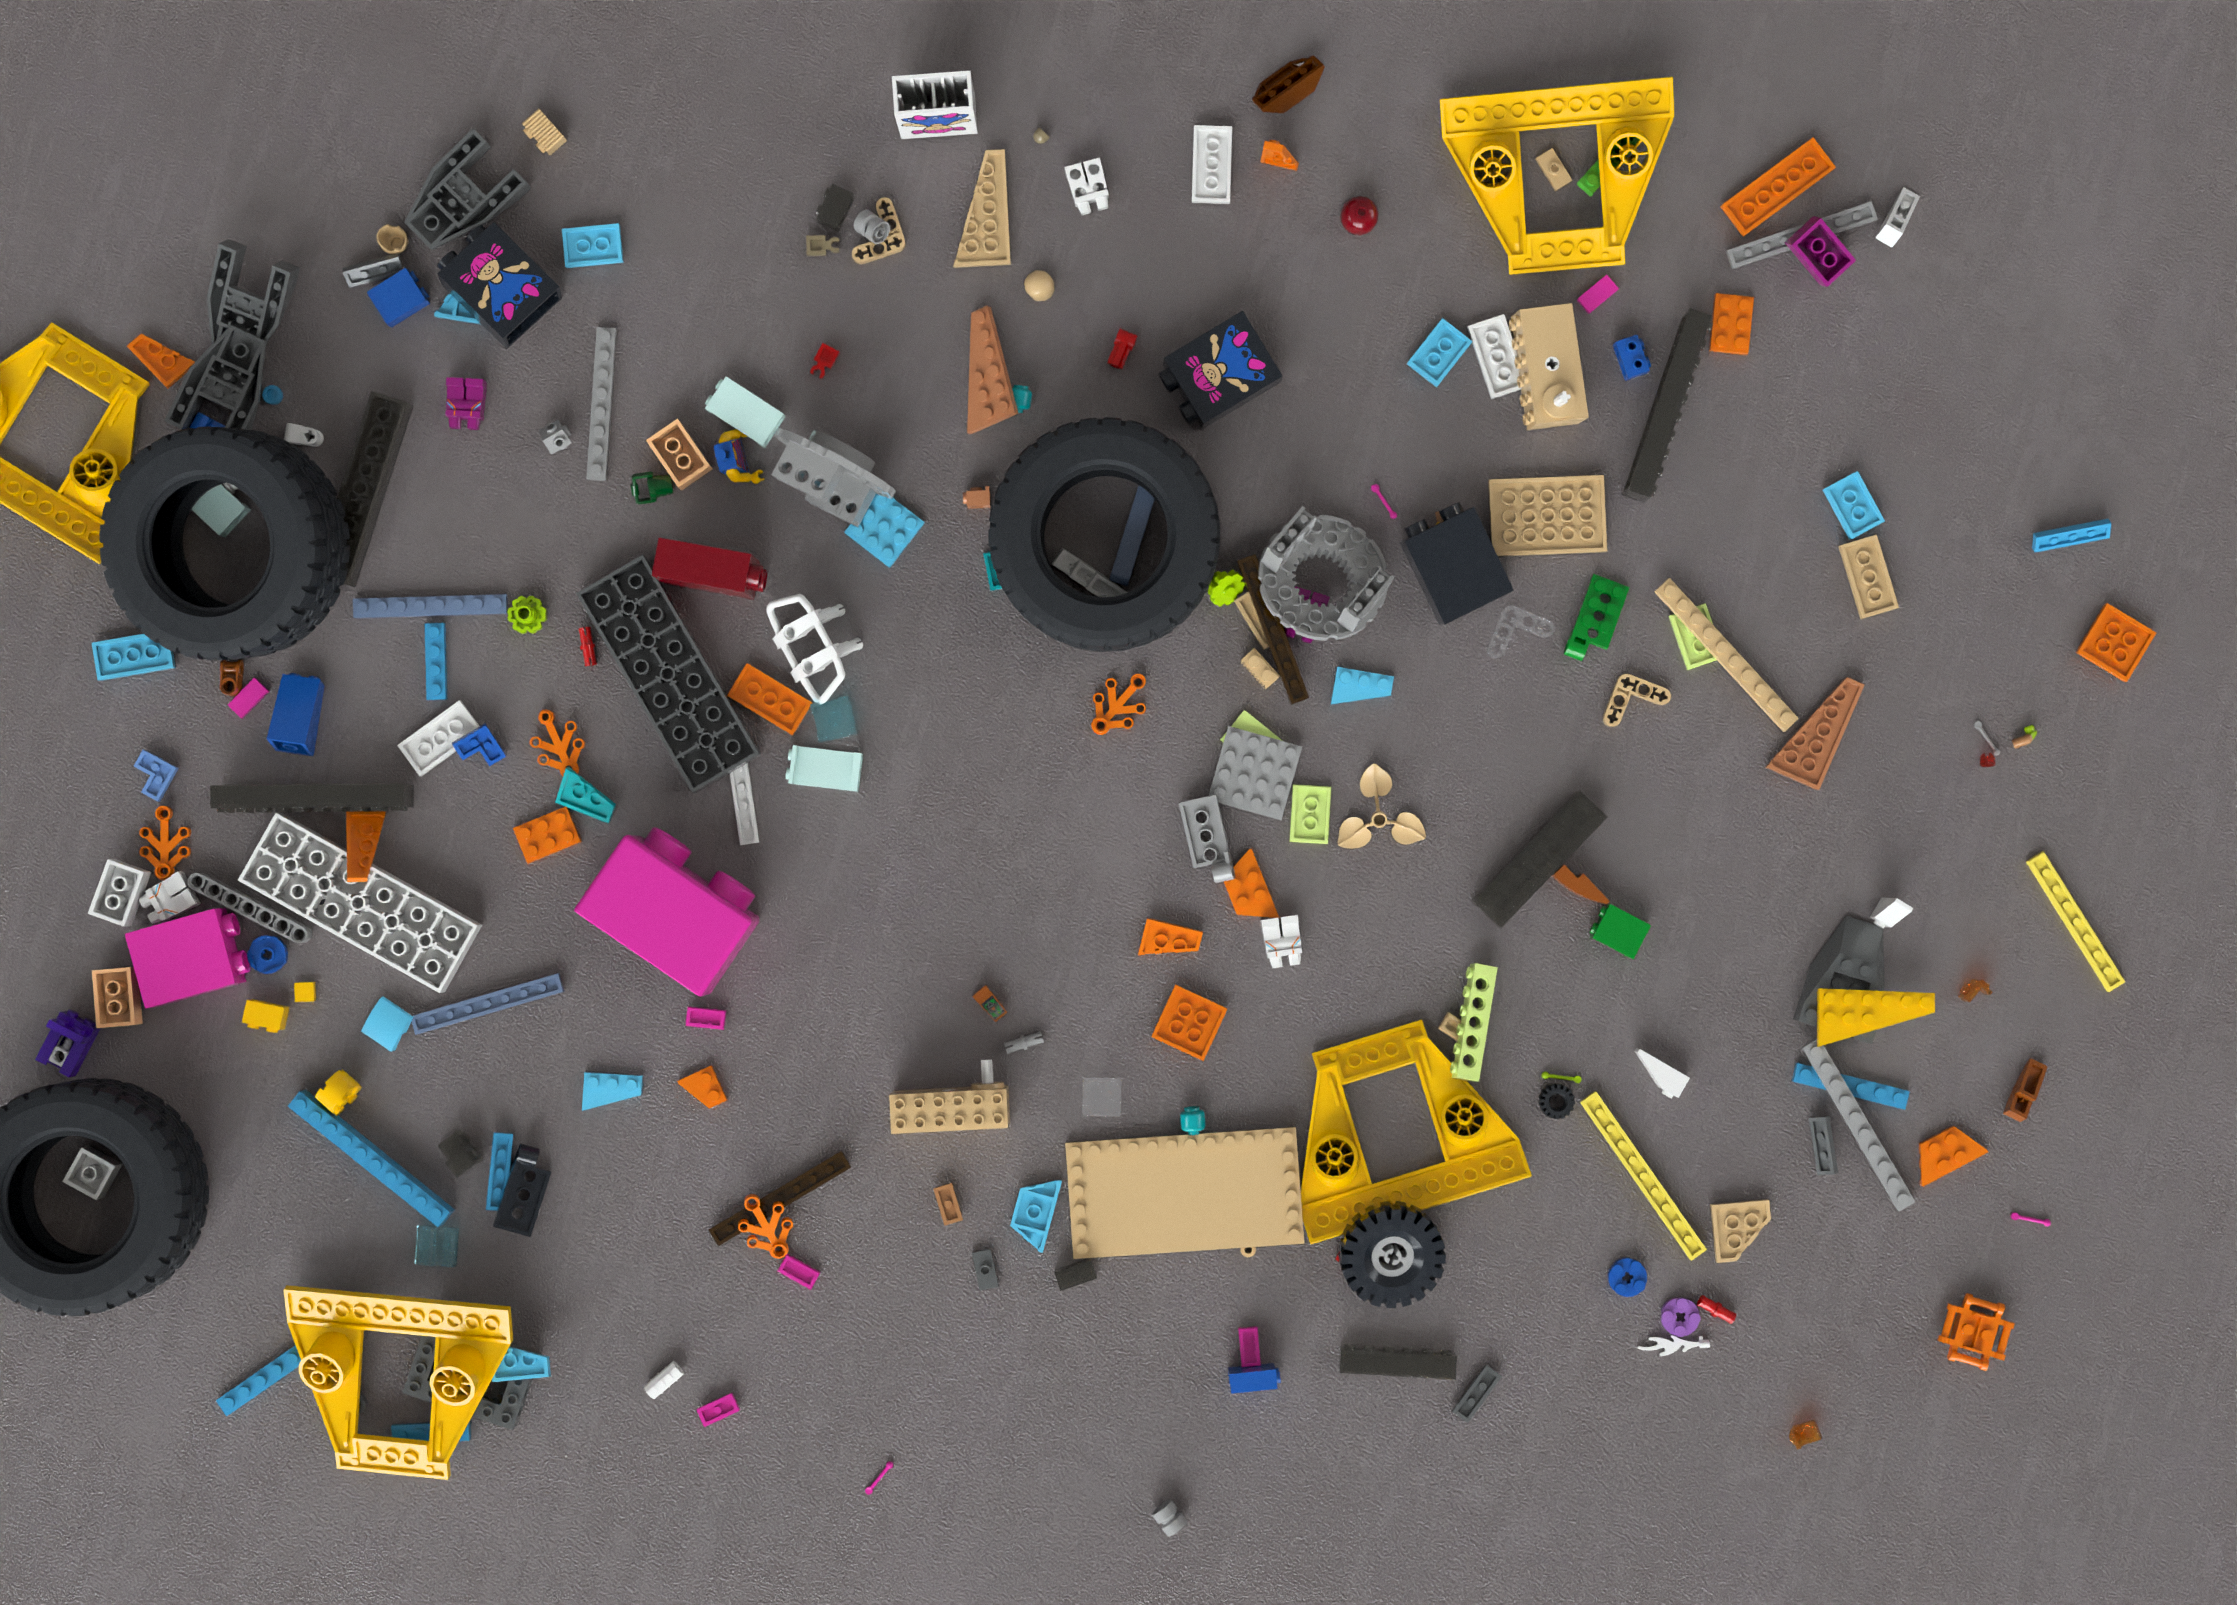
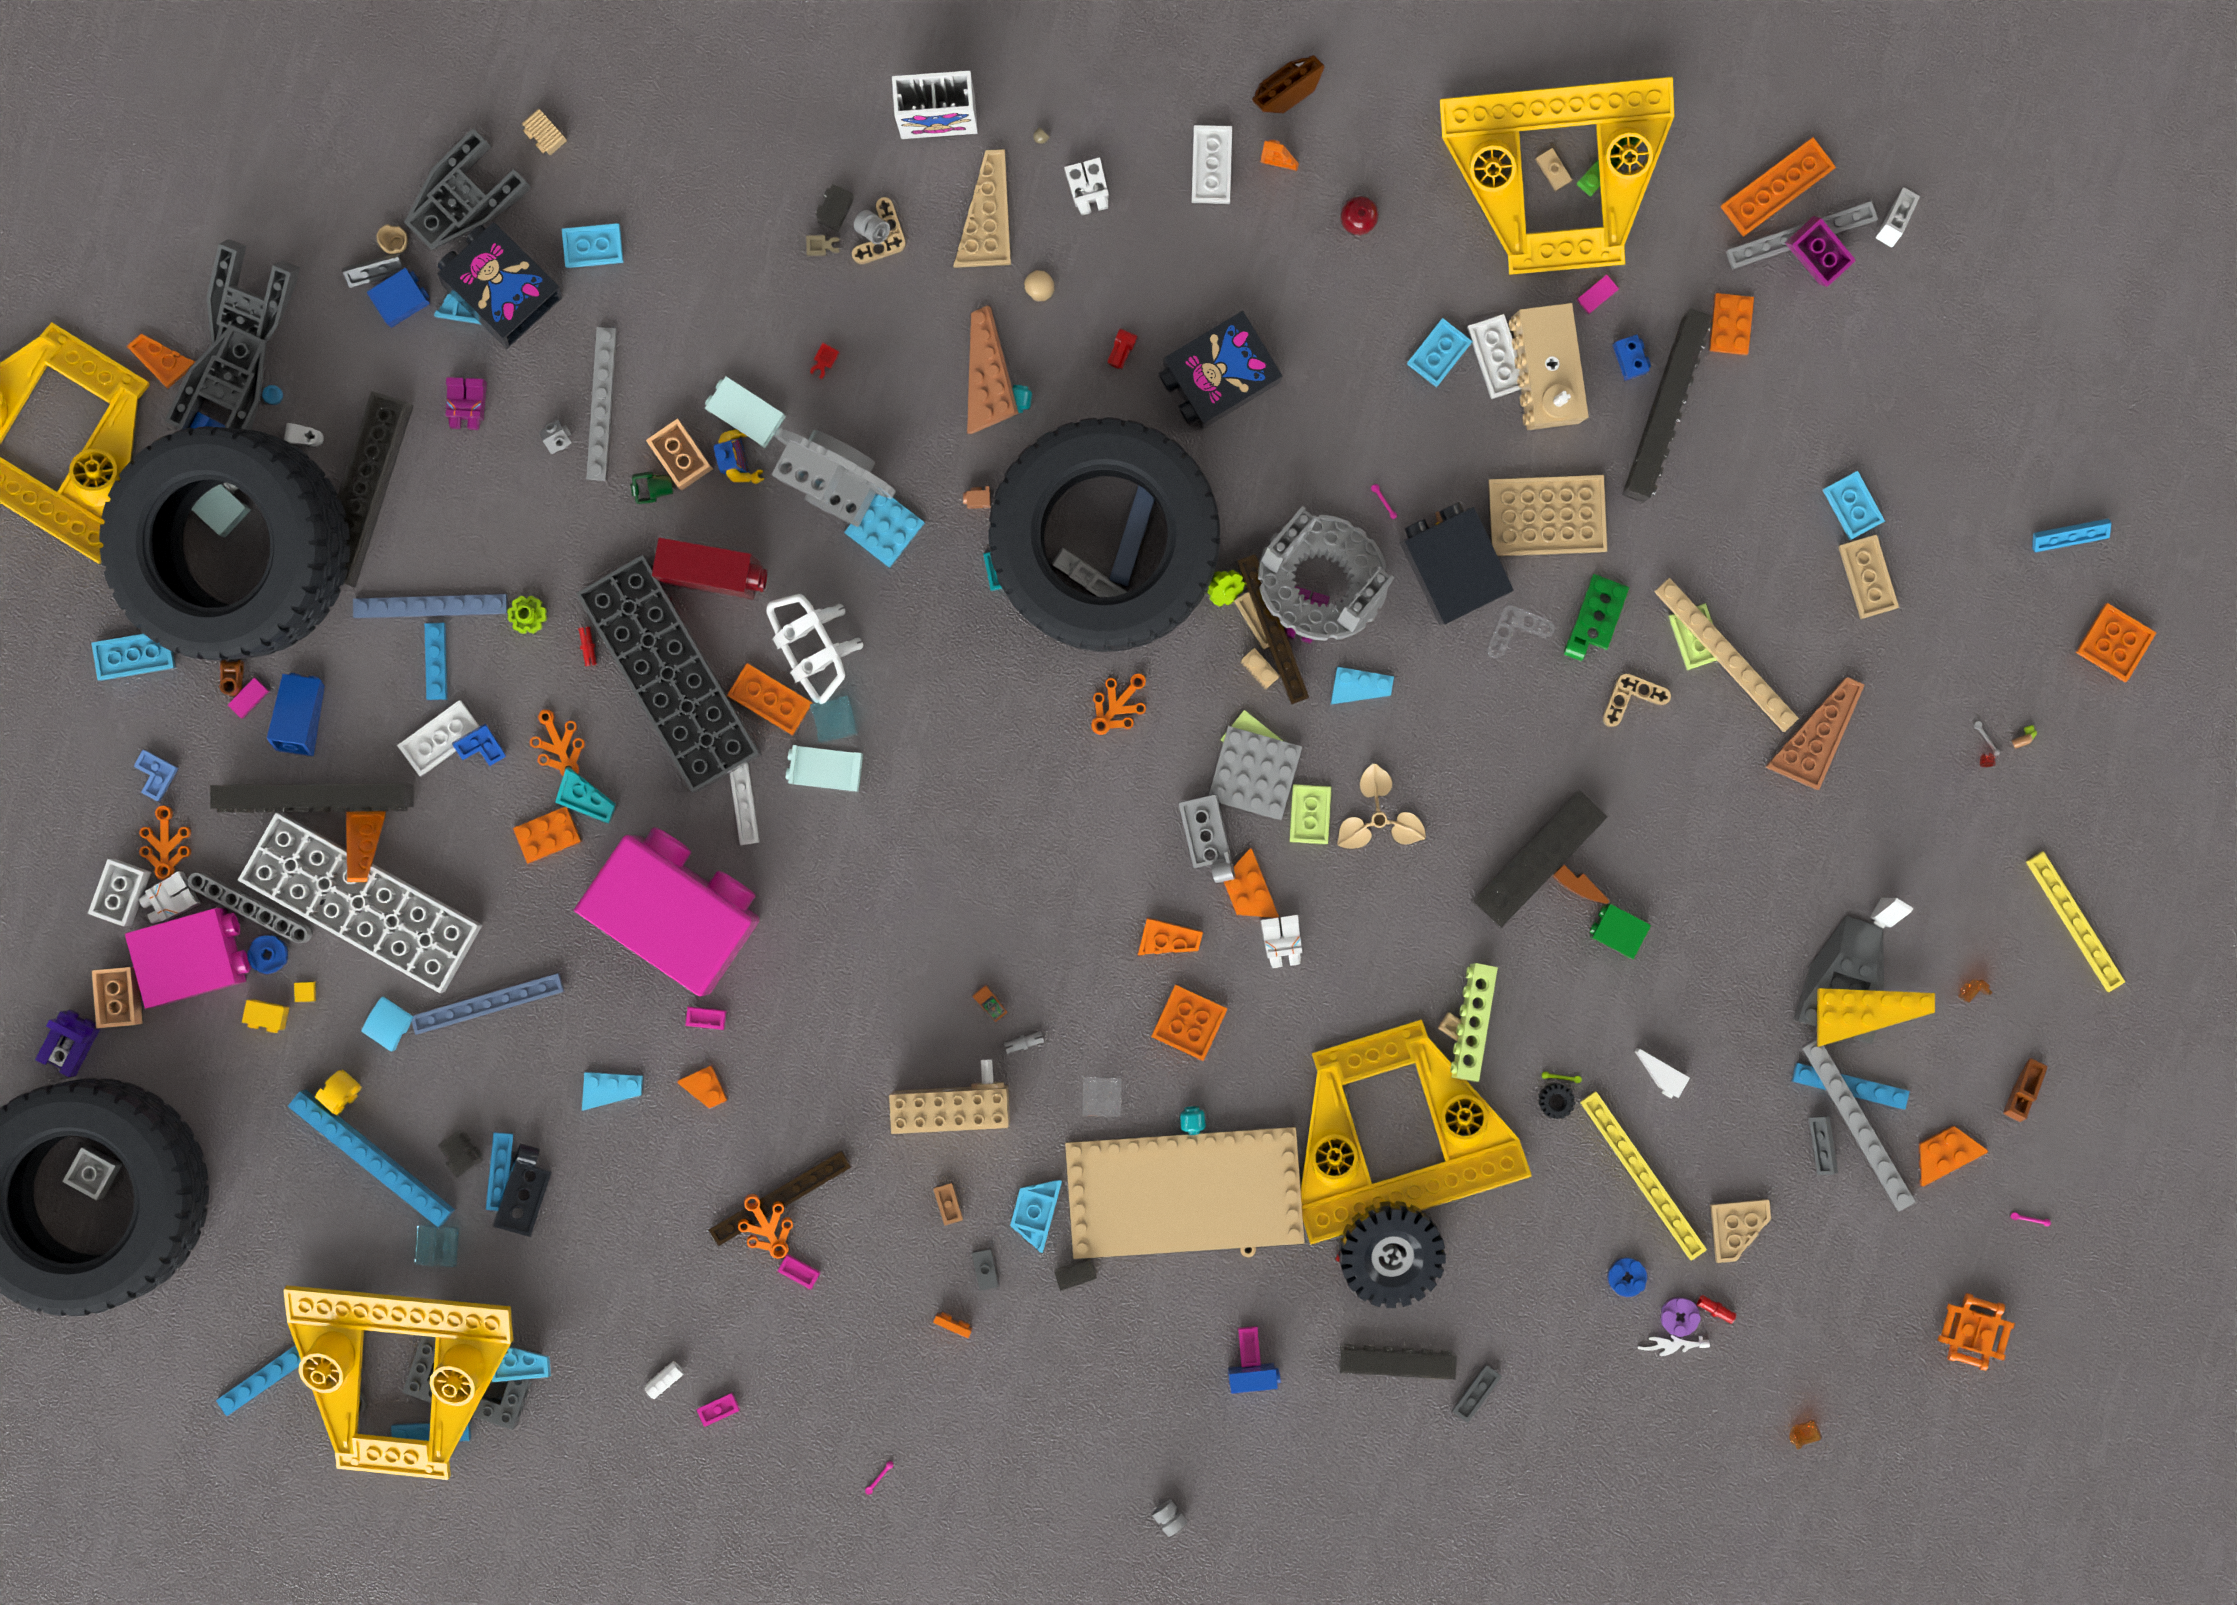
(945, 1321): none -> orange plate

